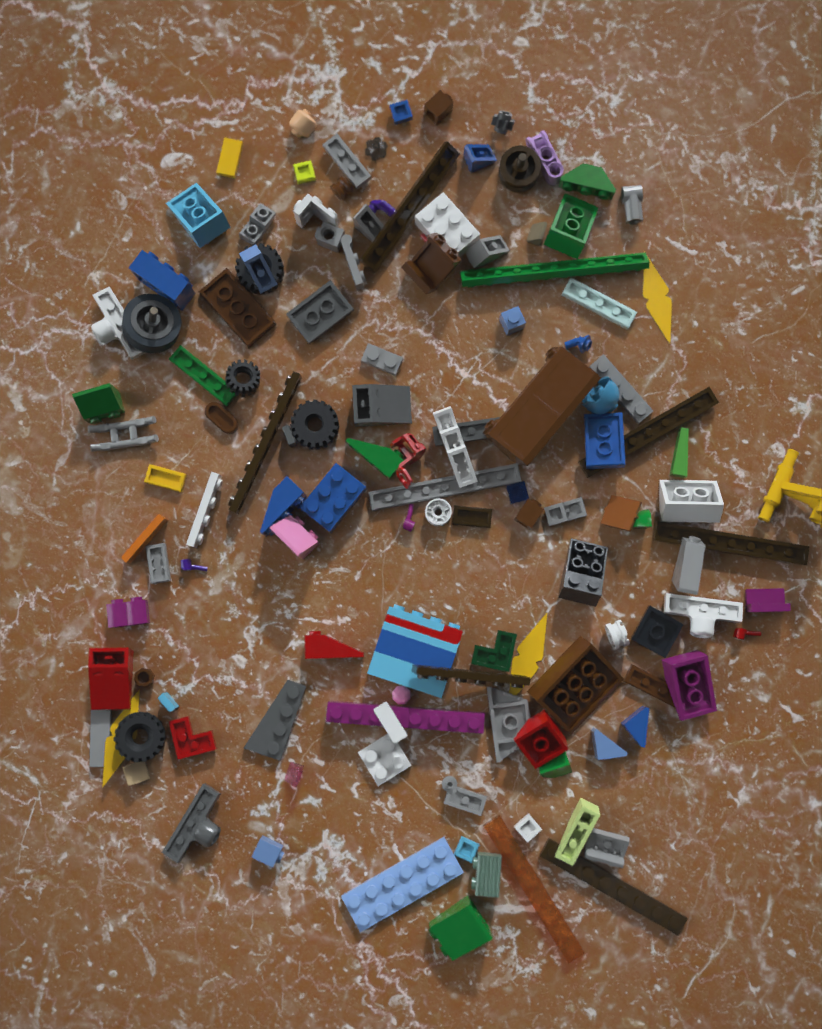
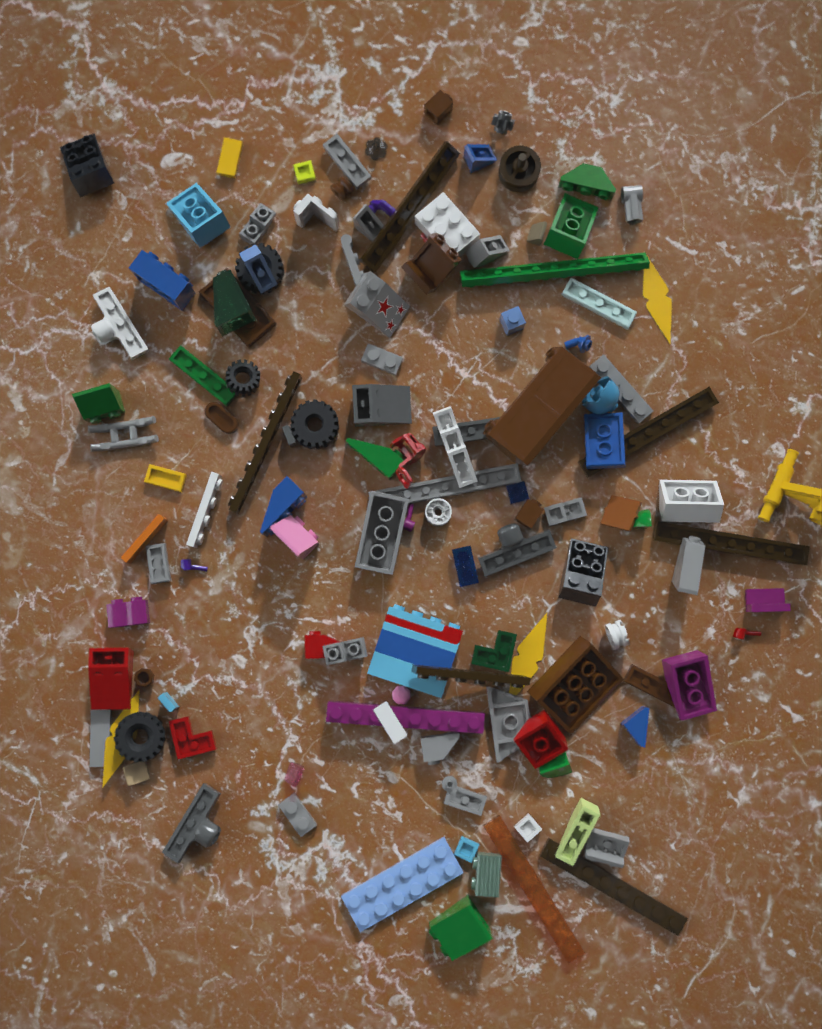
(86, 165): none -> black slope
(151, 323): wheel -> none
(230, 305): none -> clear green slope
(268, 851): medium blue brick -> none
(275, 727): dark grey wing -> none
(297, 814): none -> light grey plate
(303, 123): light nougat head -> none
(320, 312): dark grey plate -> none
(333, 244): light grey brick -> none
(333, 498): blue brick -> none
(345, 651): none -> light grey slope
(377, 303): none -> light grey slope
(381, 532): none -> light grey brick
(384, 759): white plate -> none
(401, 112): blue plate -> none
(438, 746): none -> light grey slope
(465, 566): none -> clear blue plate
(472, 516): dark brown tile -> none
(515, 549): none -> dark grey plate
(543, 147): lavender piece -> none
(604, 747): medium blue slope -> none
(656, 631): black plate -> none
(680, 458): bright green piece -> none
(703, 612): white plate -> none

